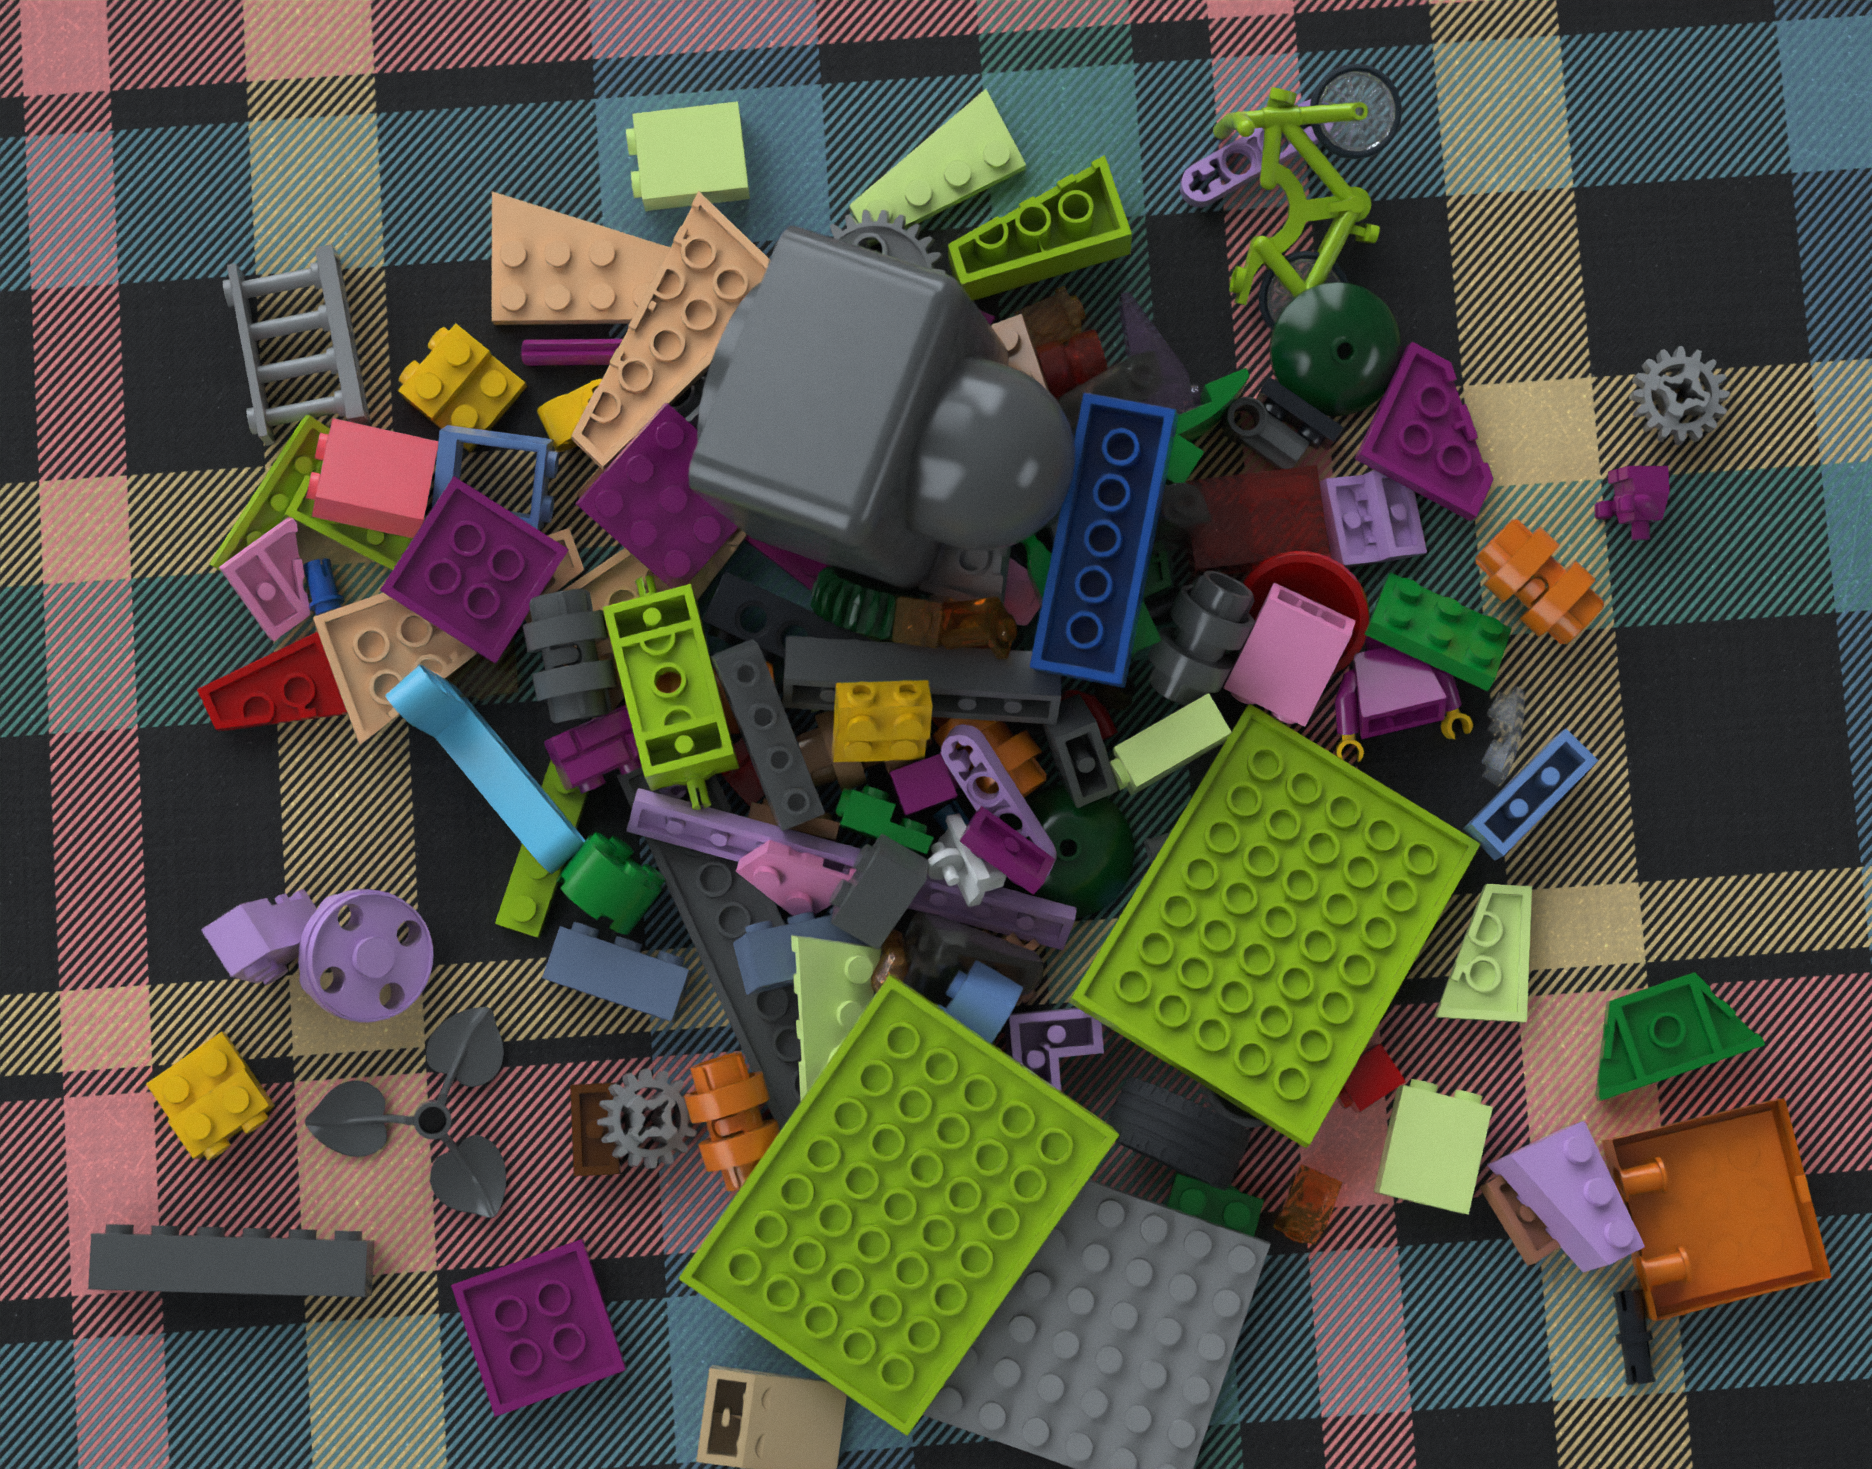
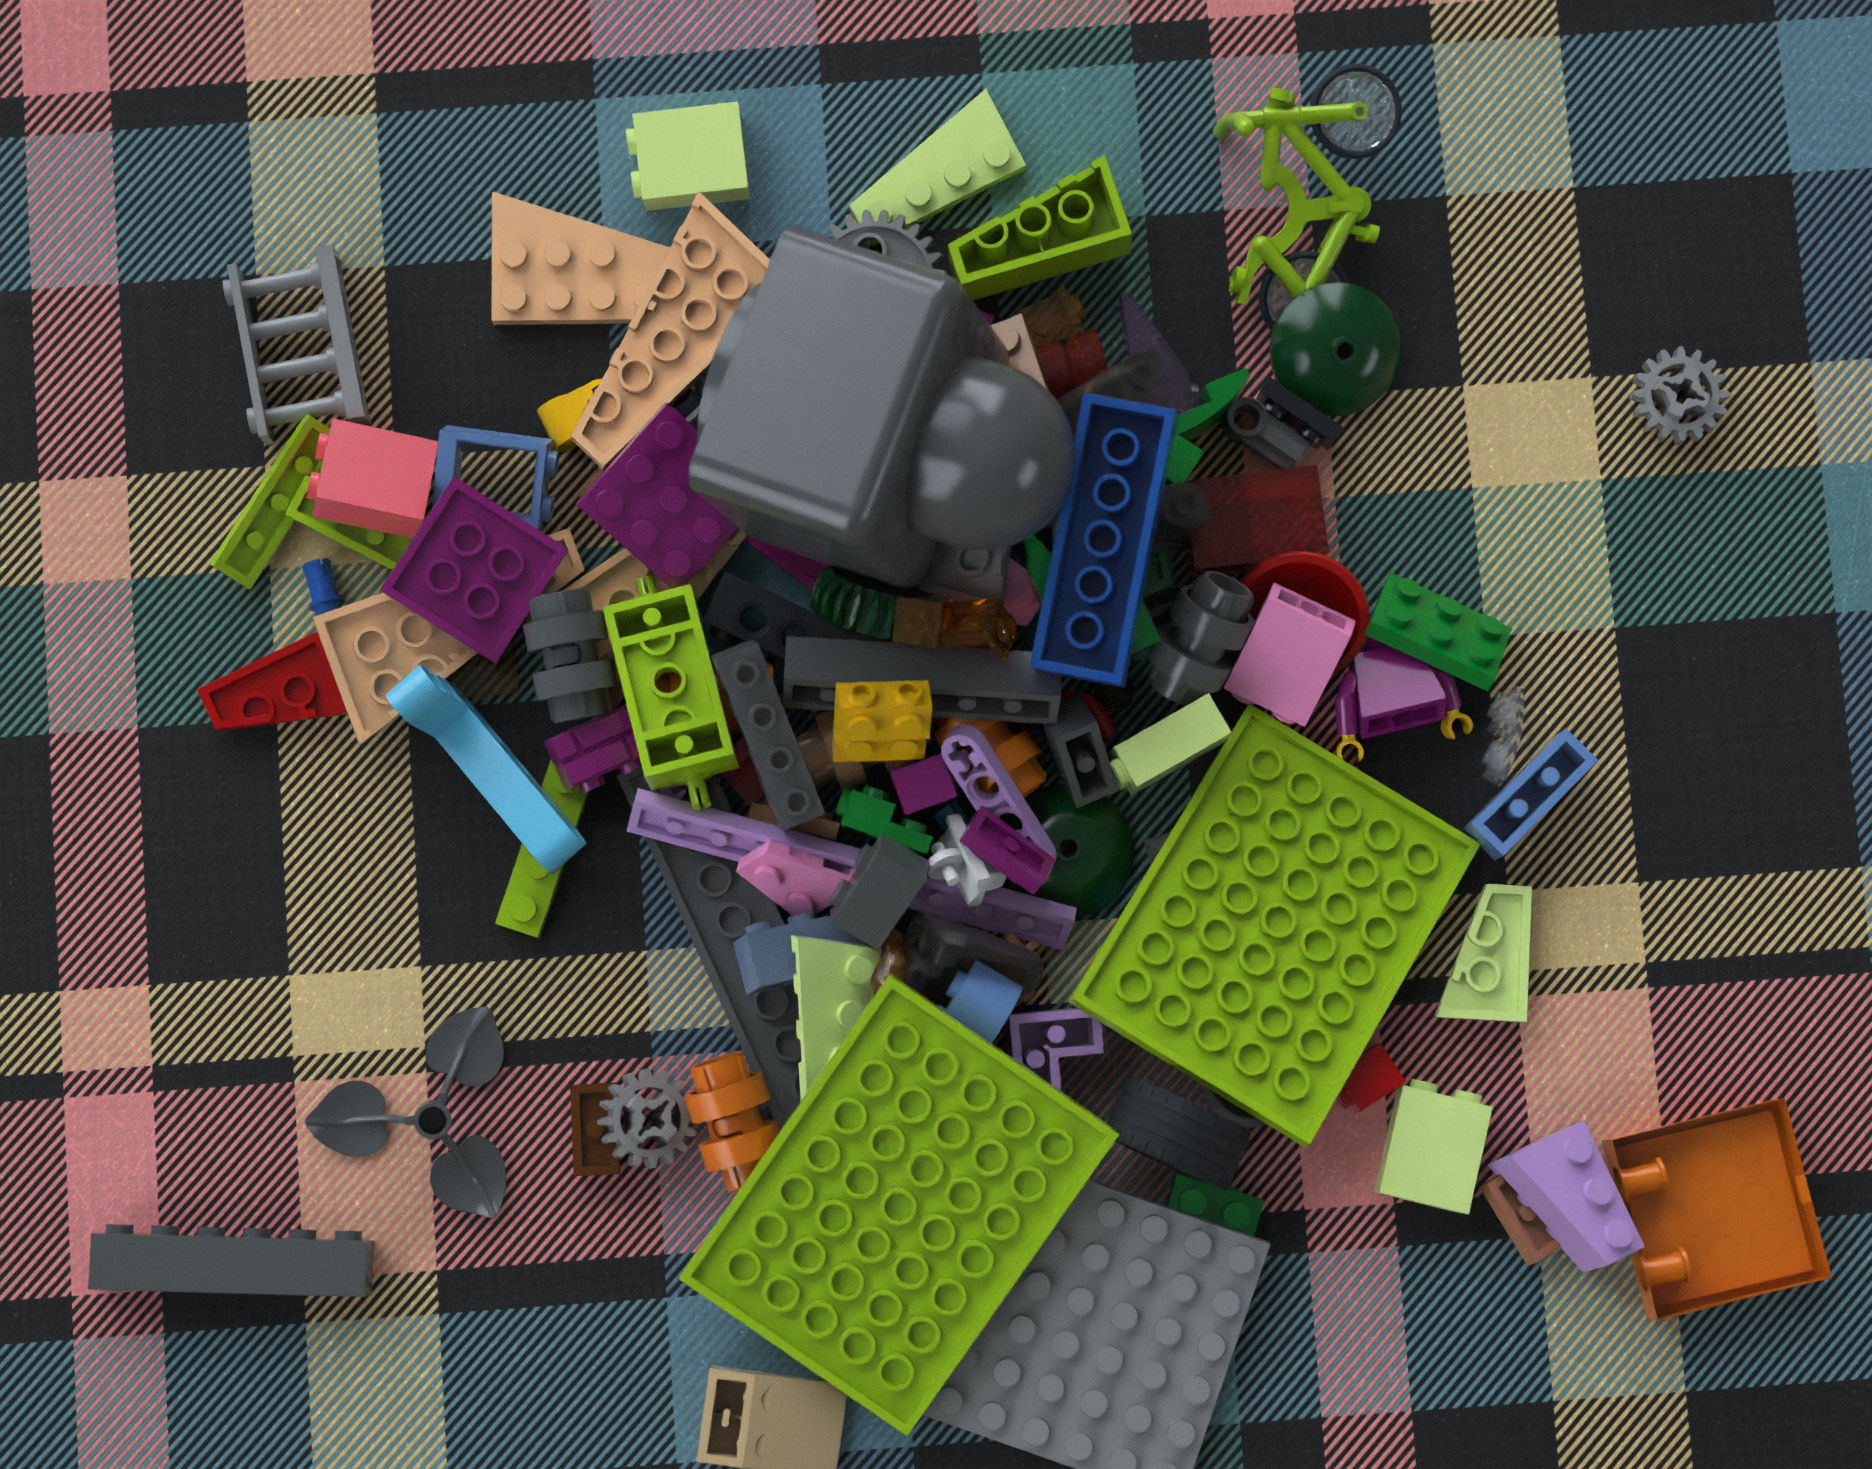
(211, 1097): yellow plate -> none
(261, 937): lavender wedge -> none
(270, 579): bright pink wing -> none
(365, 955): lavender piece -> none
(460, 383): yellow plate -> none
(539, 1327): magenta plate -> none
(569, 351): magenta axle -> none
(610, 883): green brick -> none
(618, 972): sand blue brick -> none
(1250, 147): lavender beam -> none
(1308, 1205): clear orange bracket -> none
(1371, 519): lavender slope -> none
(1428, 436): magenta plate -> none
(1560, 608): orange piece -> none
(1634, 1337): black pin -> none
(1638, 498): magenta piece -> none
(1667, 1034): green wing -> none

